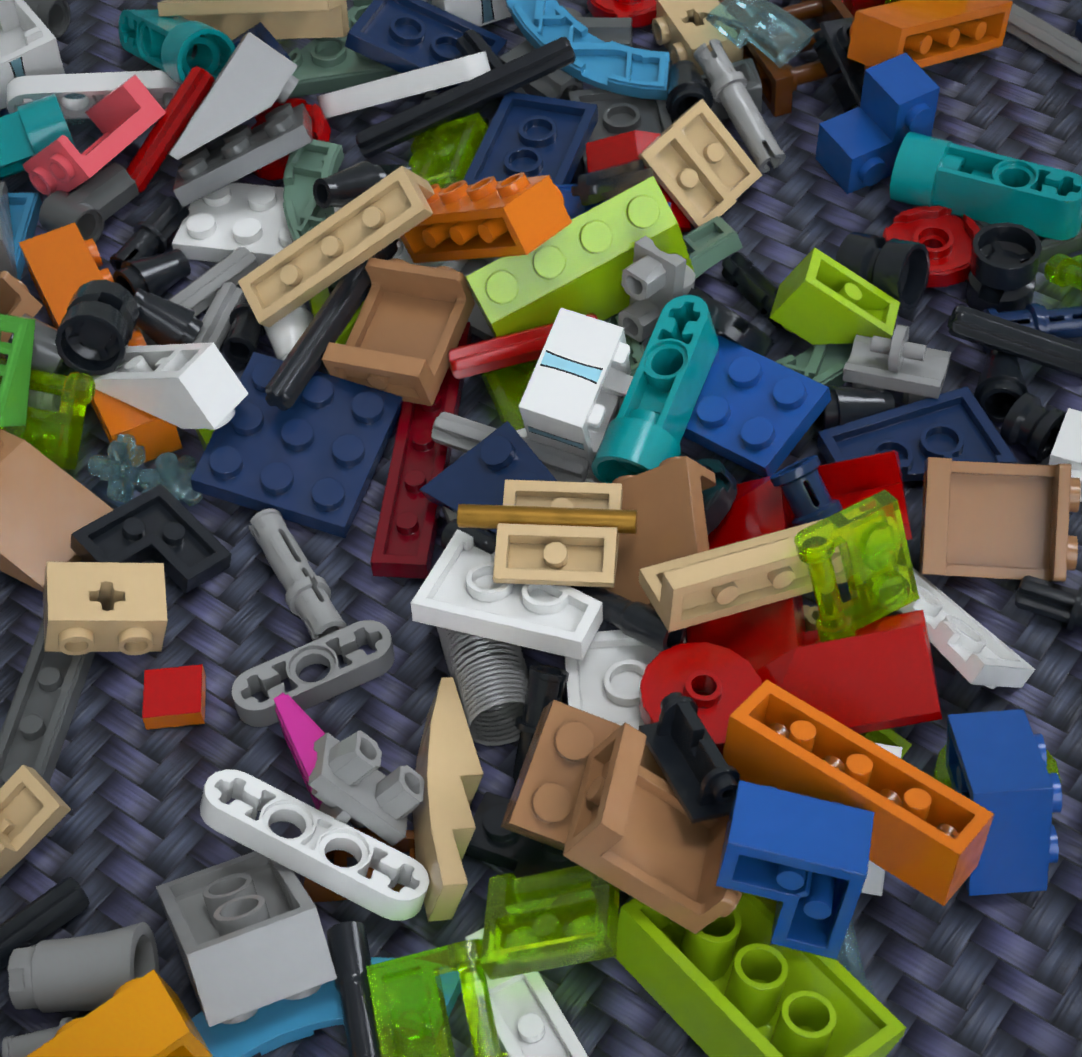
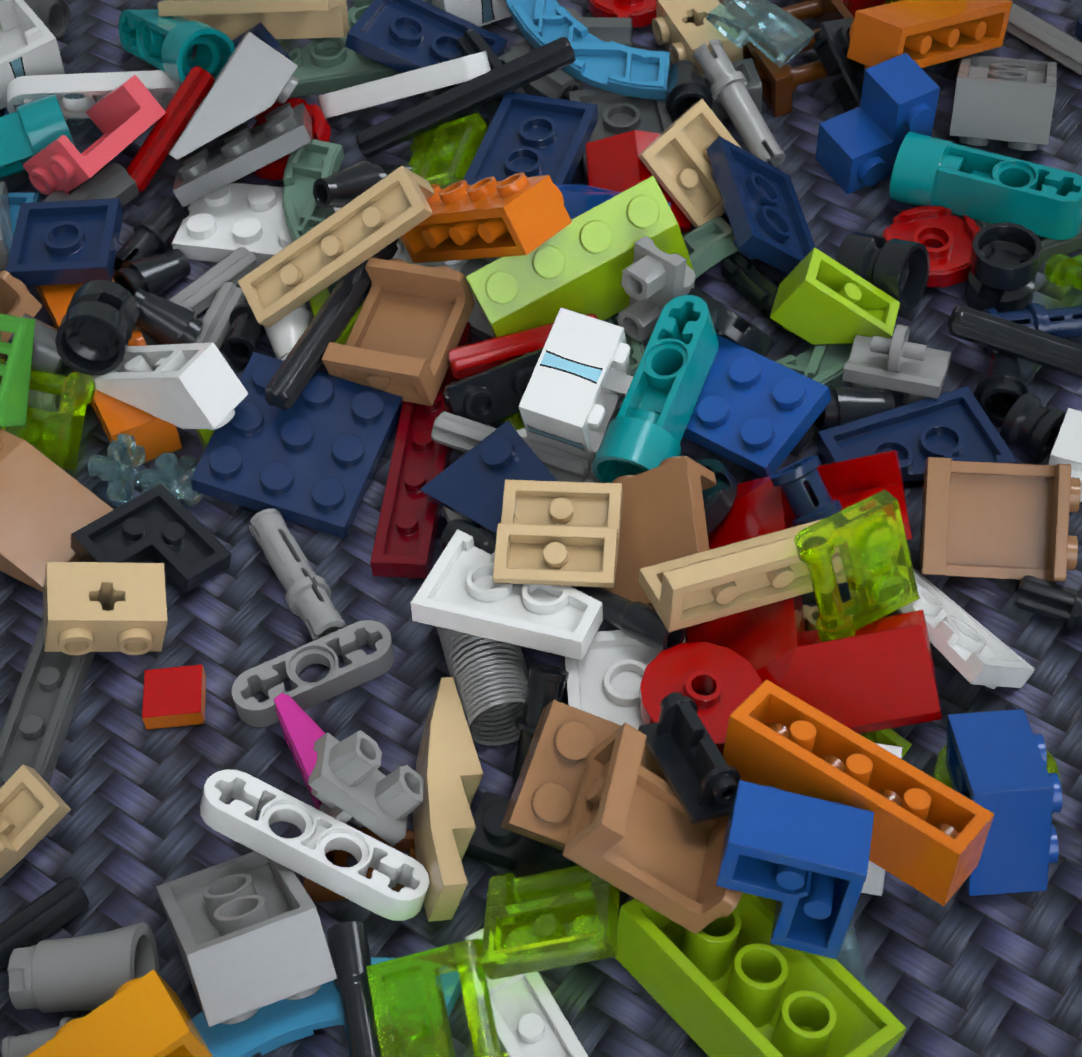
(65, 241): none -> dark blue plate
(490, 515): pearl gold bar -> none
(492, 392): none -> black hinge
(610, 181): black axle -> none
(760, 207): none -> dark blue plate
(1004, 101): none -> light grey slope

